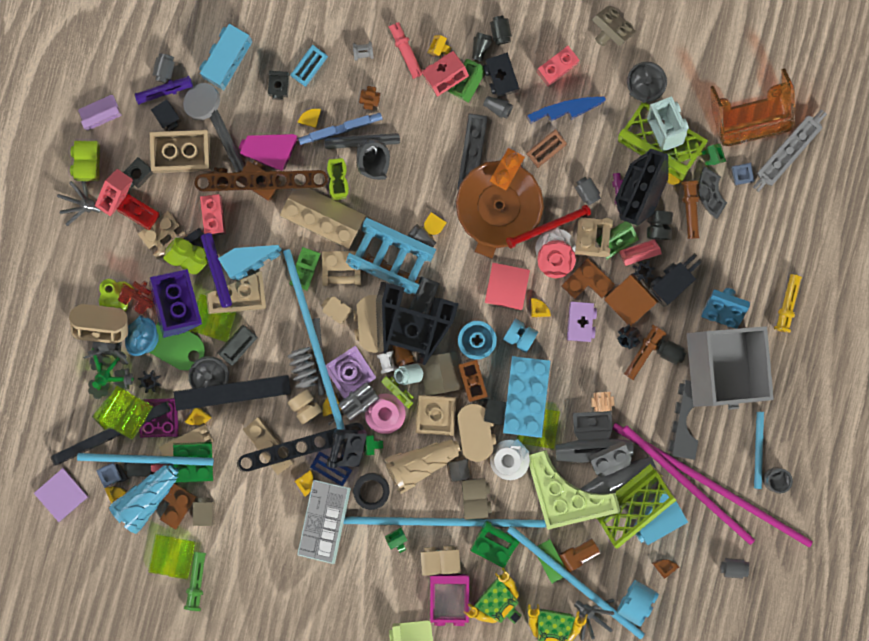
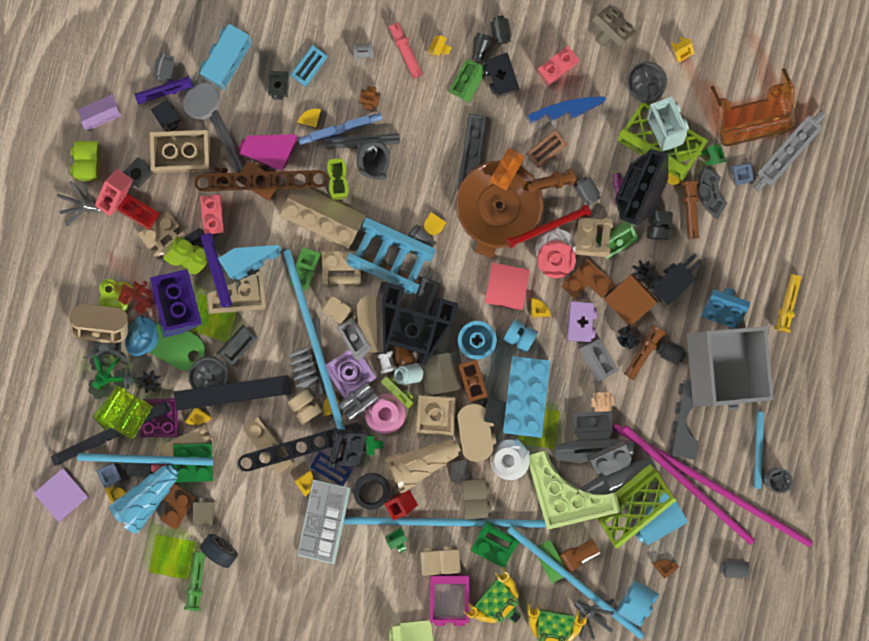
(218, 550): none -> black wheel
(354, 338): none -> light grey slope
(400, 504): none -> red brick
(445, 73): coral brick -> none
(498, 106): dark grey cone -> none
(556, 180): none -> dark orange pin
(598, 359): none -> light grey slope
(640, 252): coral tile -> none
(683, 49): none -> yellow tile

